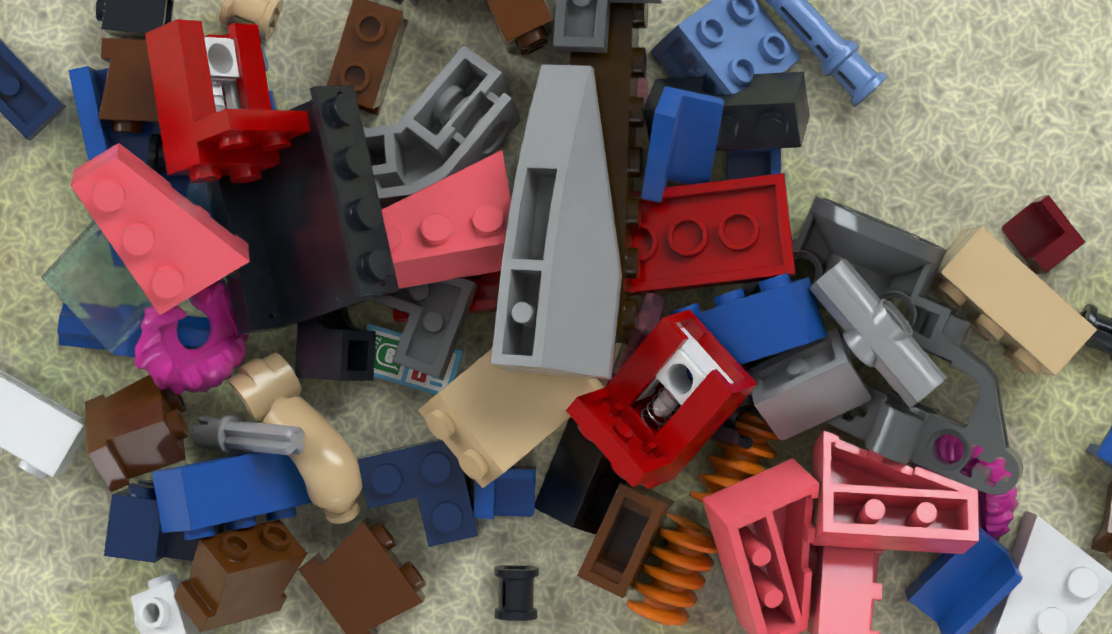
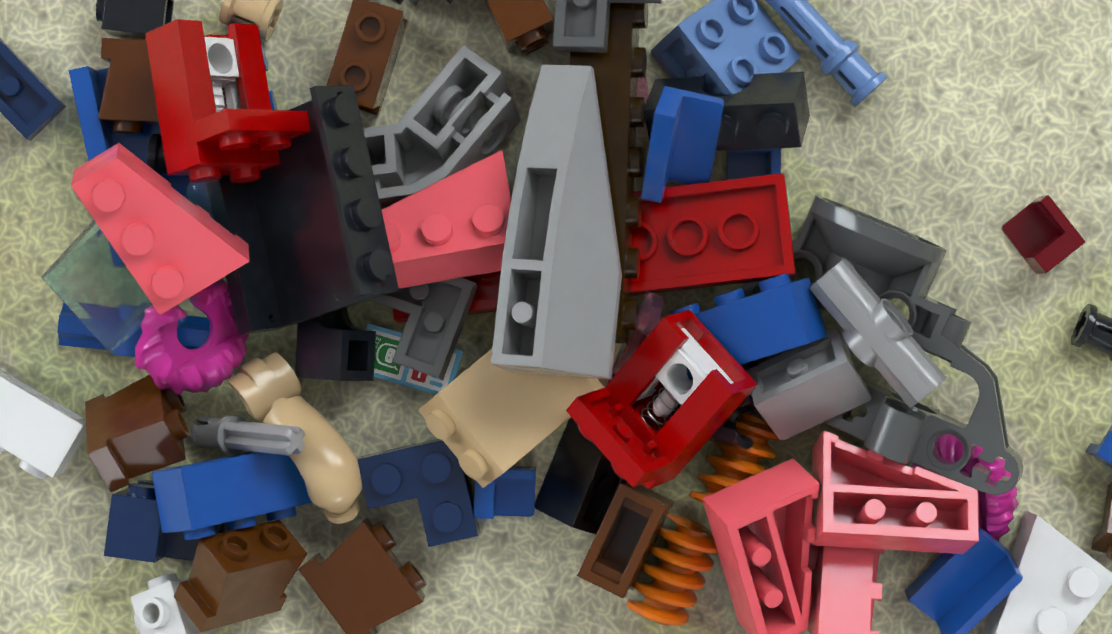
(516, 592): black bush -> none
(1009, 304): tan brick -> none

